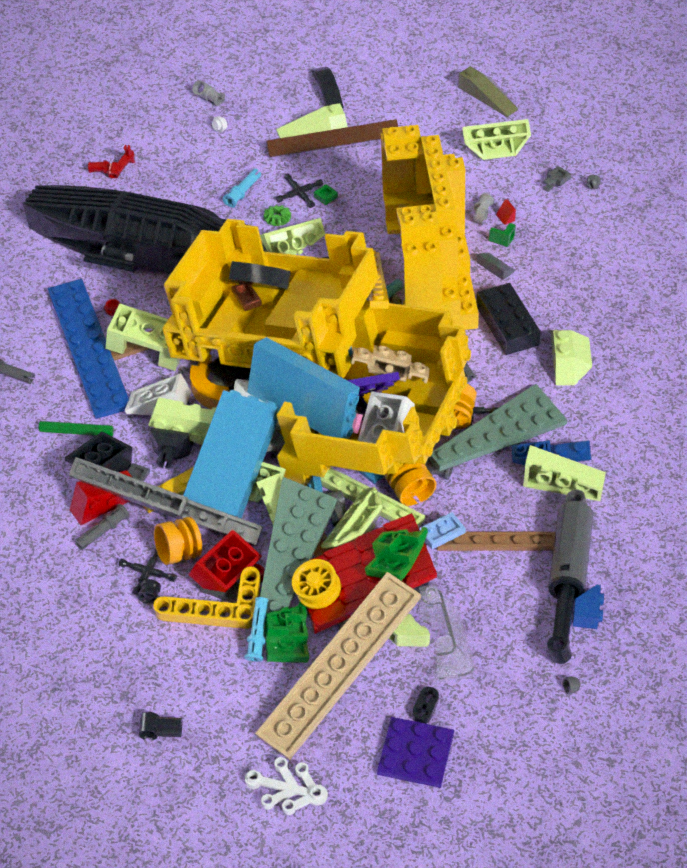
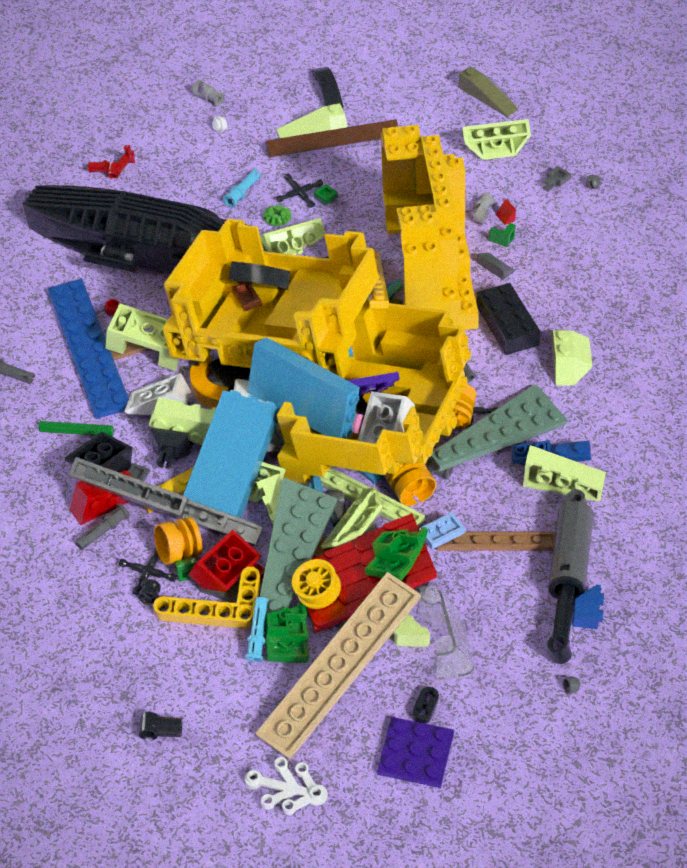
(184, 567): none -> green plate
(387, 361): tan bracket -> none

